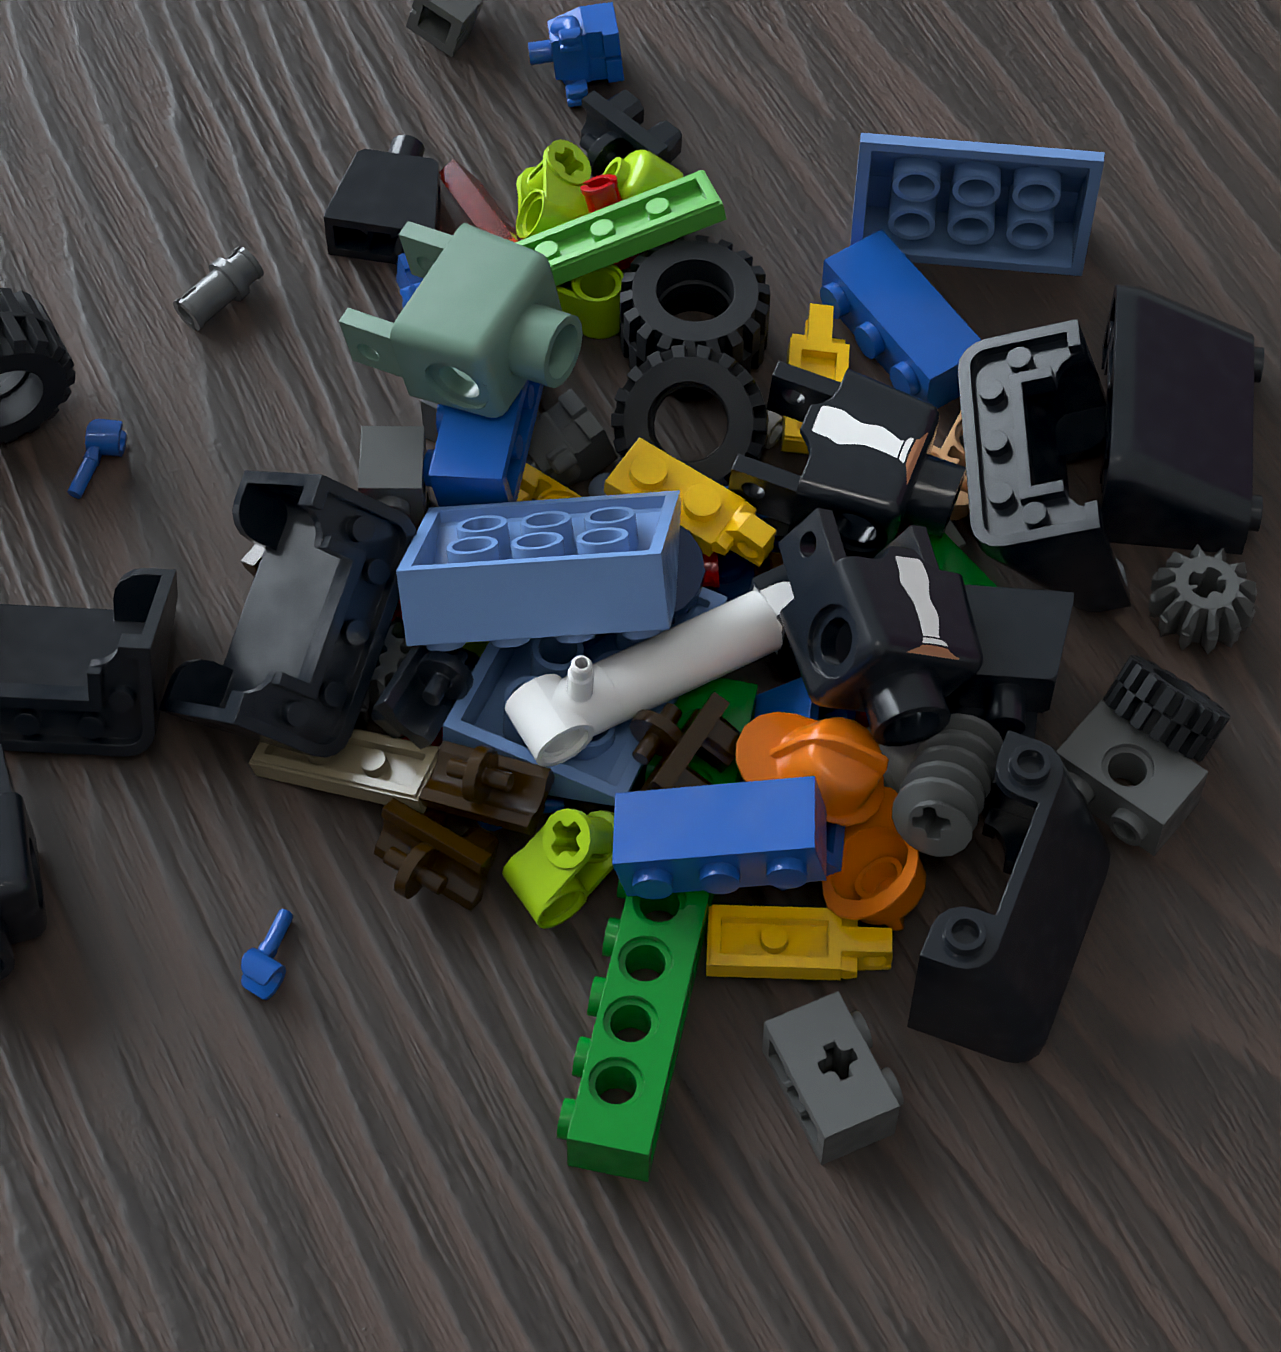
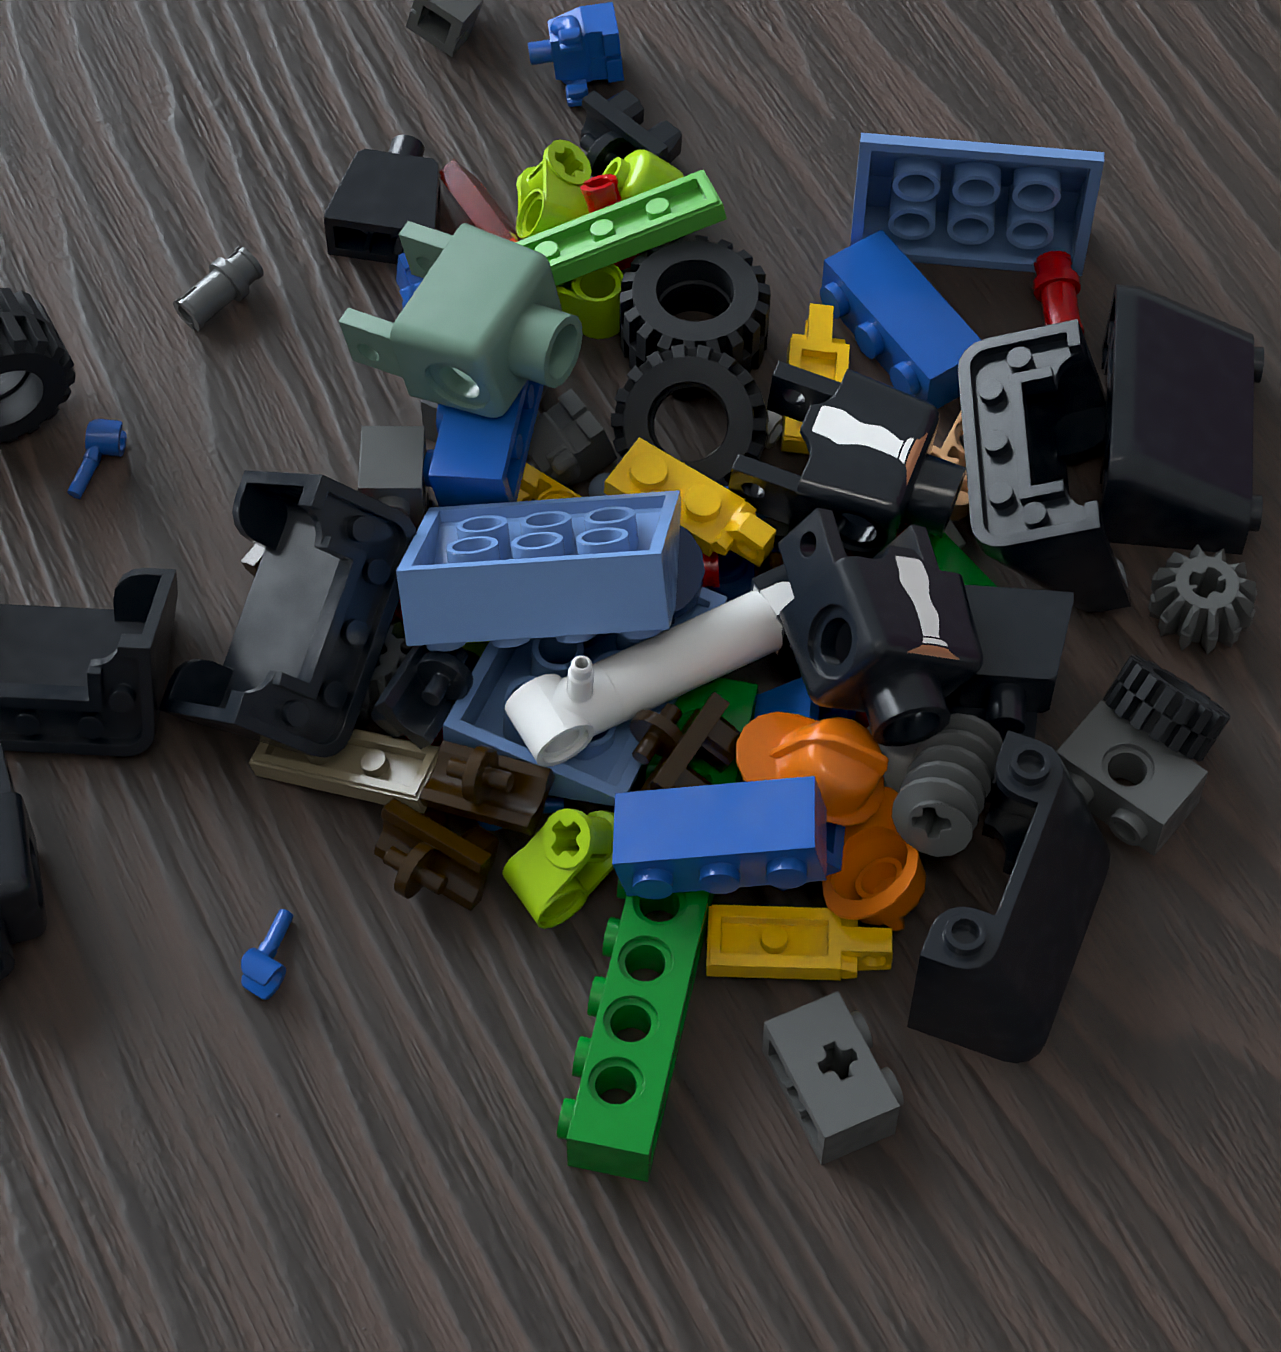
(1057, 287): none -> red pin

